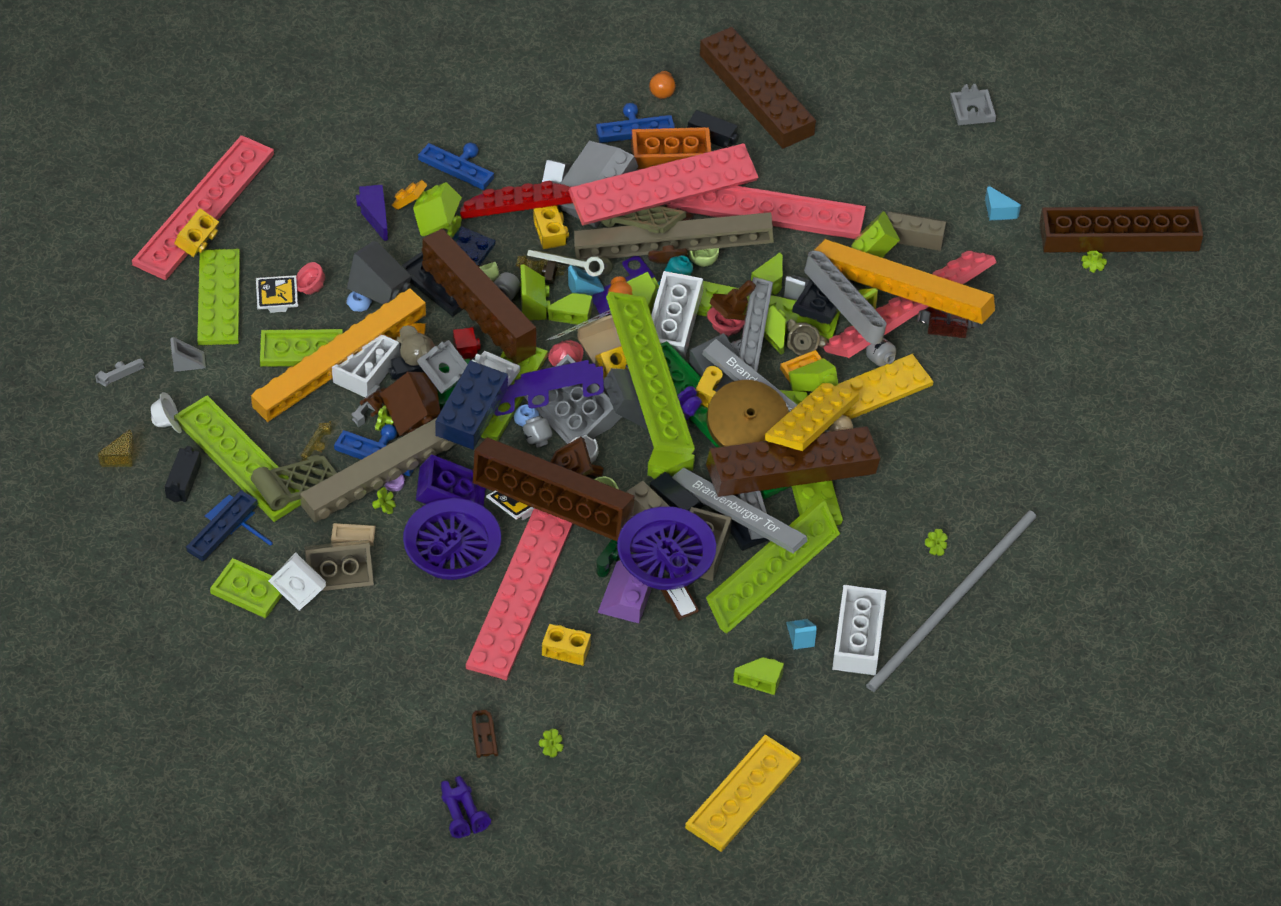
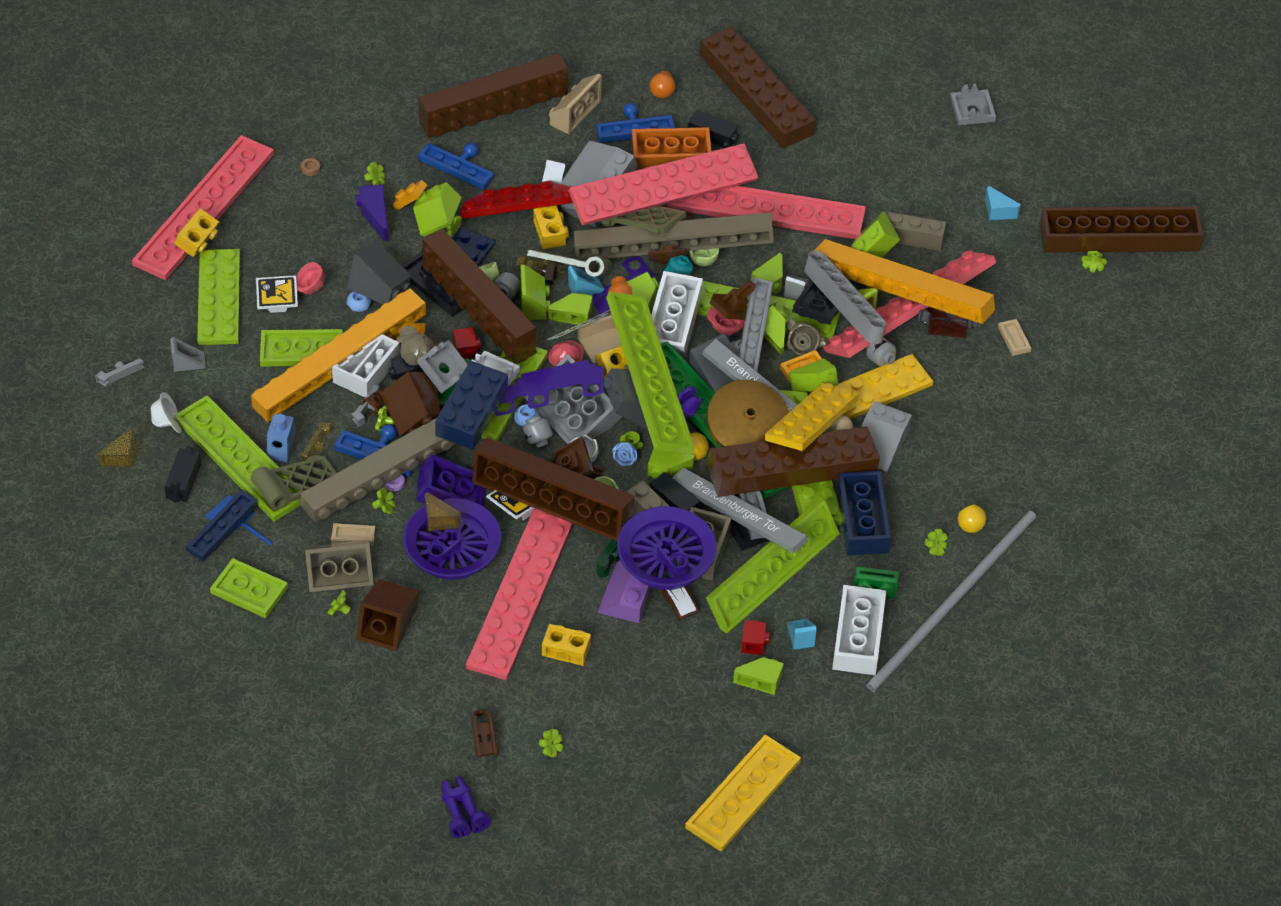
(281, 430): none -> medium blue torso
(297, 581): white bracket -> none
(310, 167): none -> medium nougat tile
(339, 604): none -> lime plant
(375, 174): none -> lime plant
(386, 614): none -> reddish brown slope
(440, 515): none -> clear yellow slope
(493, 95): none -> reddish brown brick
(577, 104): none -> tan slope
(625, 452): none -> light blue plate
(632, 436): none -> lime plate
(700, 444): none -> yellow piece
(708, 383): yellow leg -> none
(754, 637): none -> red brick
(863, 513): none -> dark blue brick
(877, 579): none -> green bracket
(888, 431): none -> light grey slope
(972, 519): none -> yellow piece
(1014, 337): none -> tan tile

